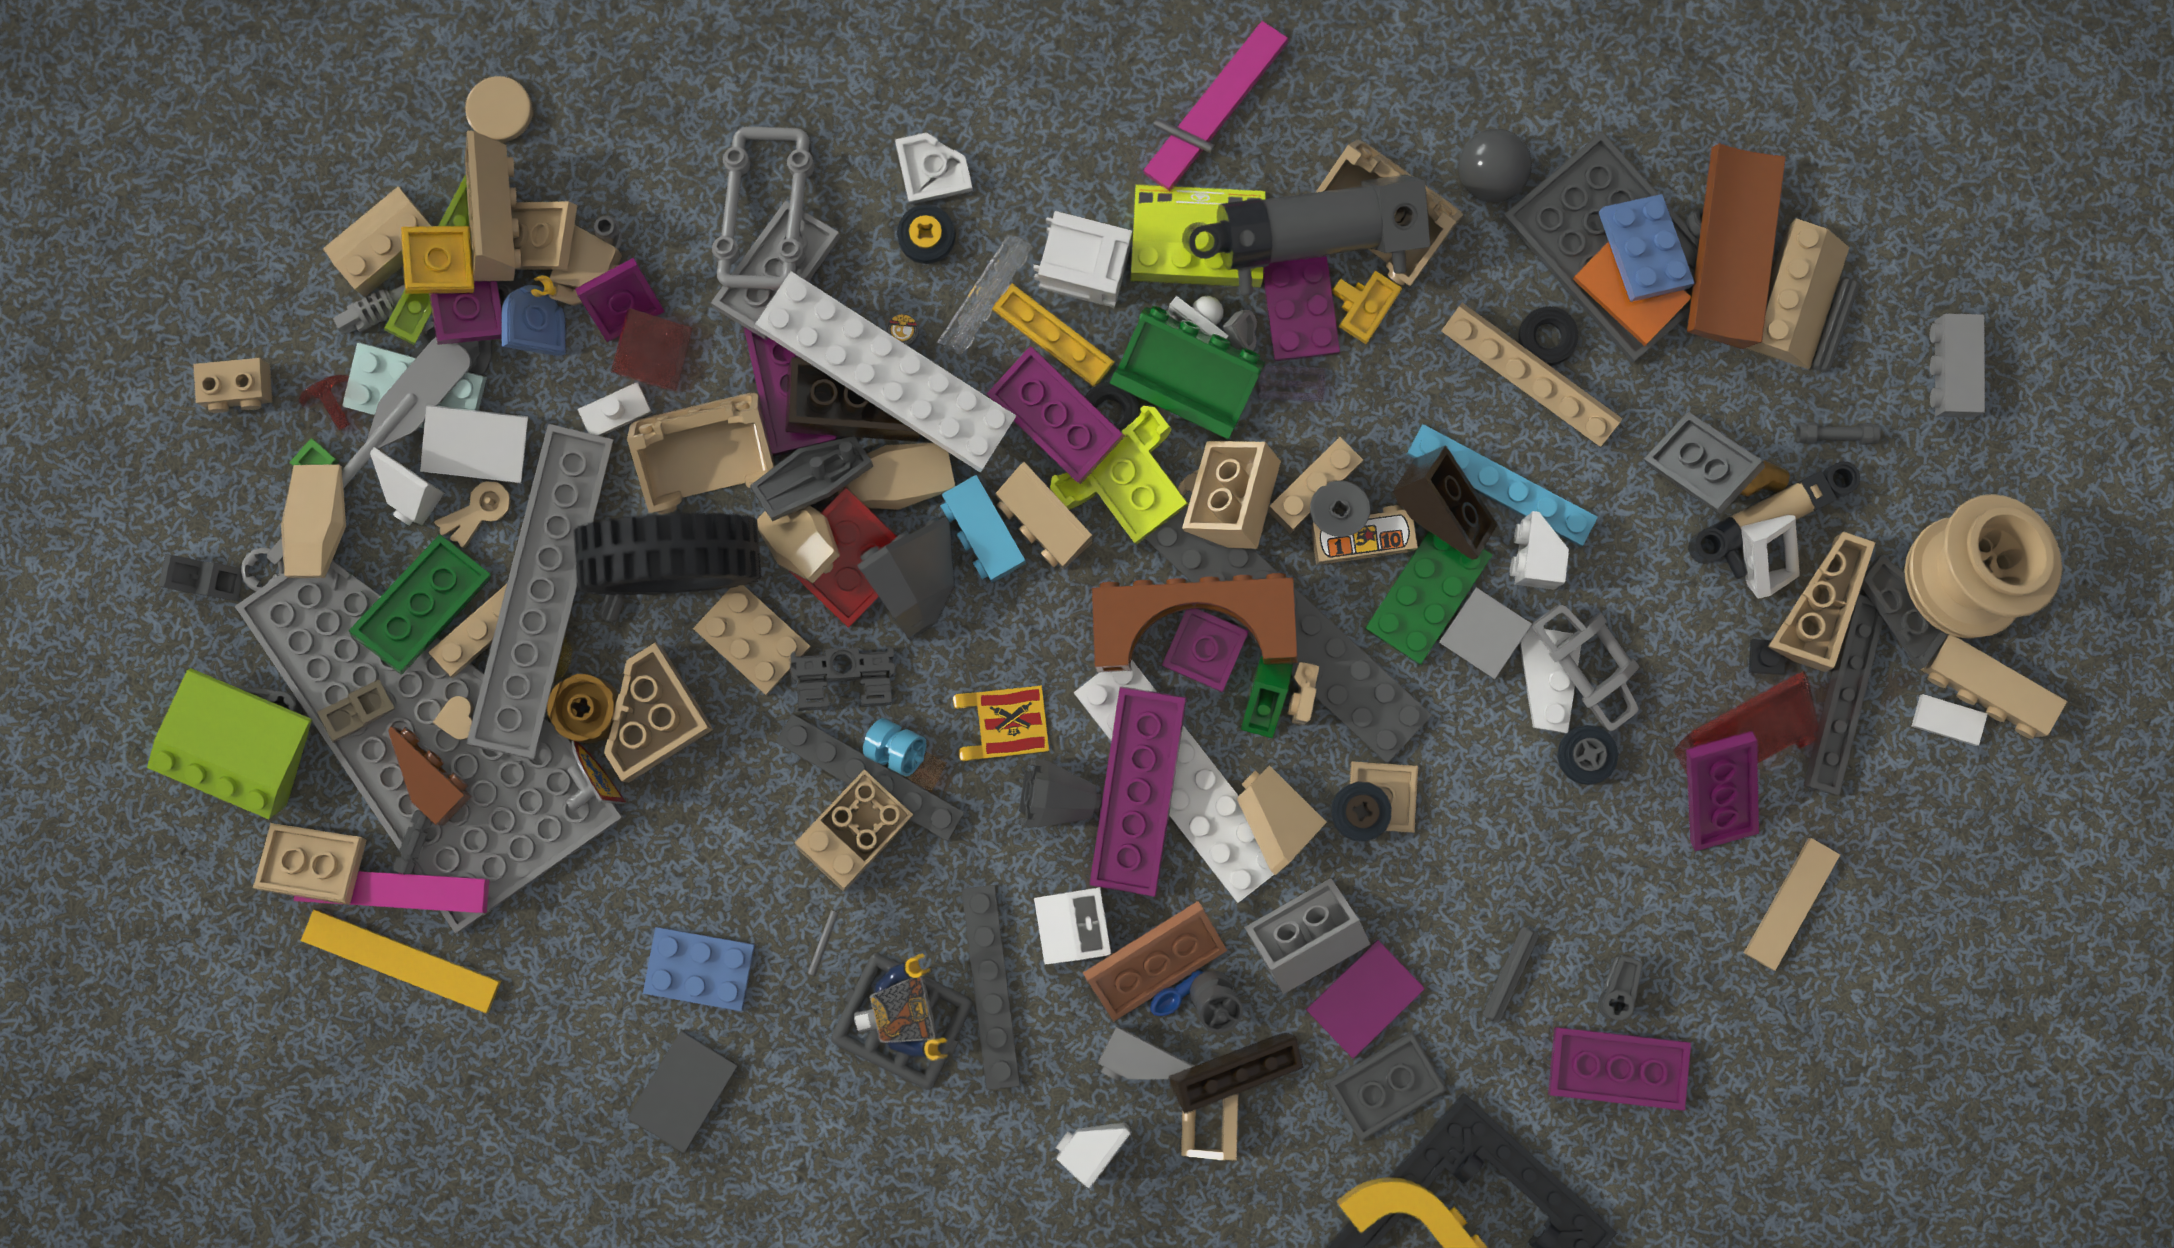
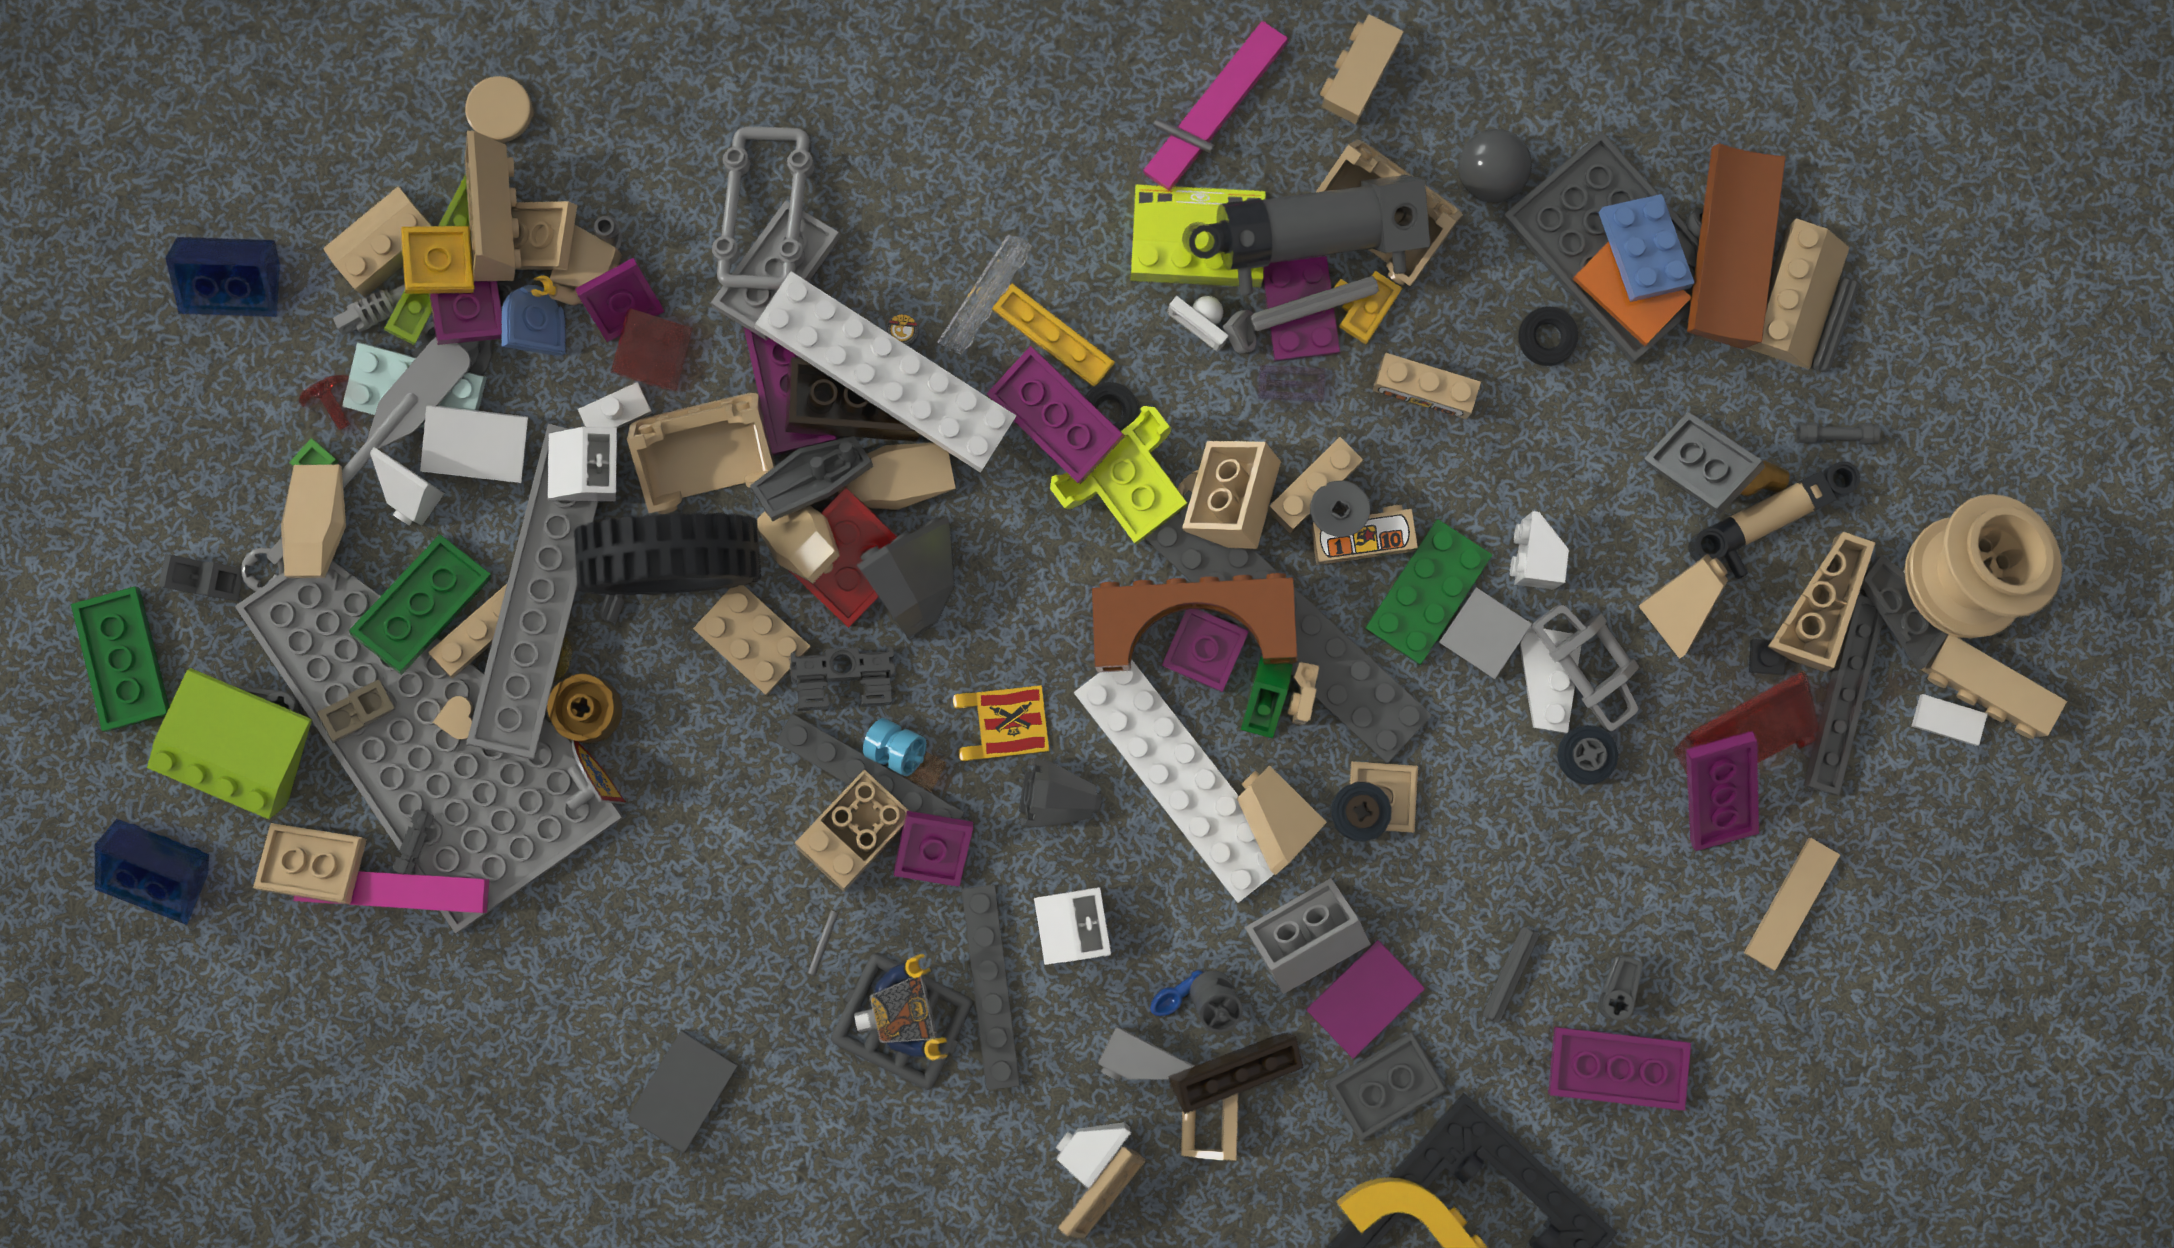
(120, 659): none -> green plate
(150, 870): none -> clear blue slope
(224, 276): none -> clear blue slope
(232, 384): tan brick -> none
(400, 961): yellow tile -> none
(427, 782): dark orange slope -> none
(487, 503): tan piece -> none
(582, 464): none -> white slope
(652, 715): tan brick -> none
(699, 969): medium blue plate -> none
(931, 169): white plate -> none
(933, 848): none -> magenta plate
(934, 243): black wheel -> none
(982, 530): medium azure brick -> none
(1043, 517): tan slope -> none
(1084, 259): white container -> none
(1102, 1193): none -> tan tile
(1138, 791): magenta plate -> none
(1155, 961): nougat plate -> none
(1188, 371): green panel -> none
(1314, 303): none -> light grey axle
(1360, 68): none -> tan brick
(1426, 386): none -> tan brick
(1445, 502): dark brown slope -> none
(1509, 488): medium azure plate -> none
(1531, 374): tan plate -> none
(1685, 603): none -> tan slope
(1755, 541): white tile -> none
(1958, 365): light grey brick -> none

